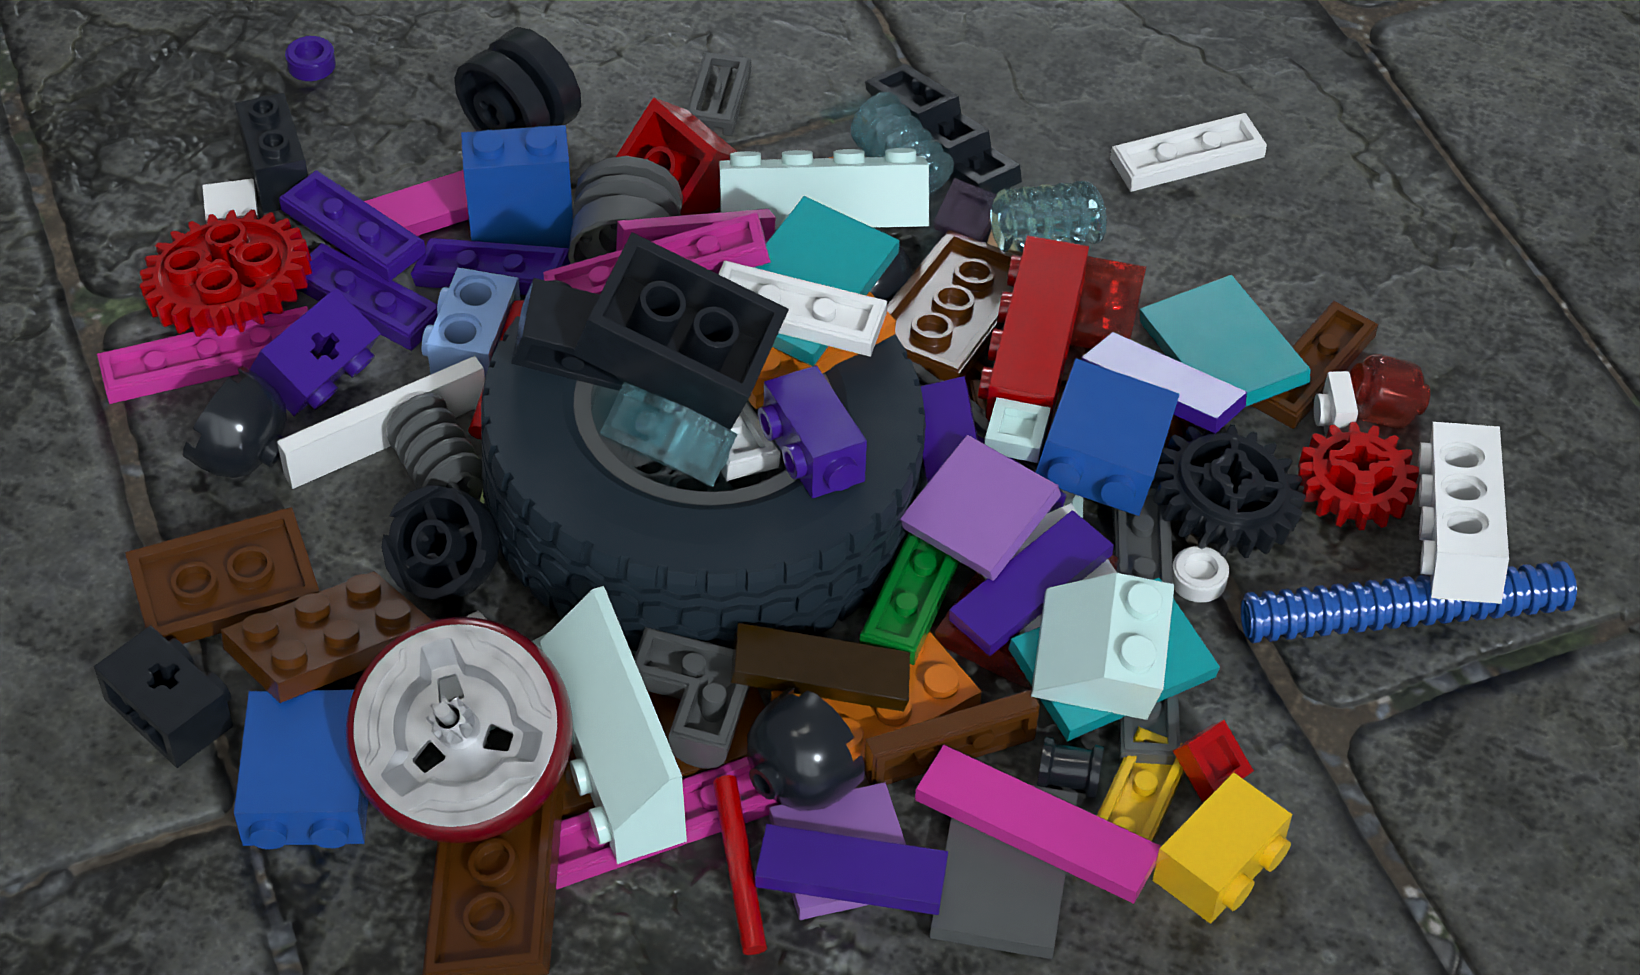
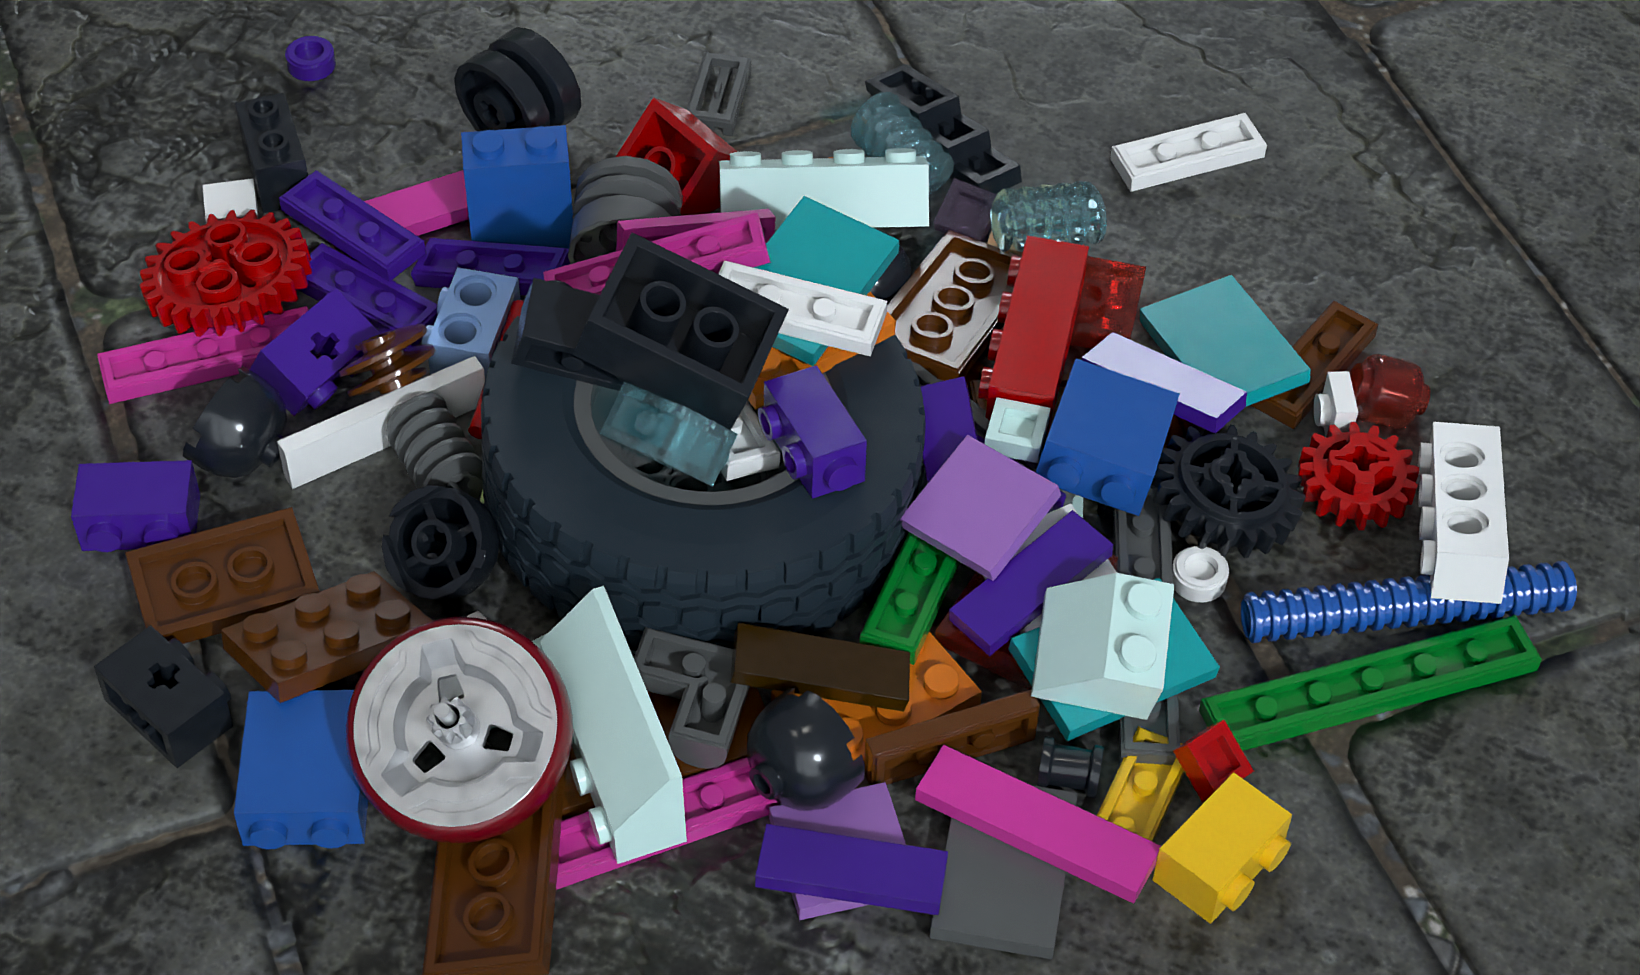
(134, 504): none -> dark purple brick
(390, 360): none -> reddish brown piece
(739, 865): red bar -> none
(1374, 683): none -> green tile

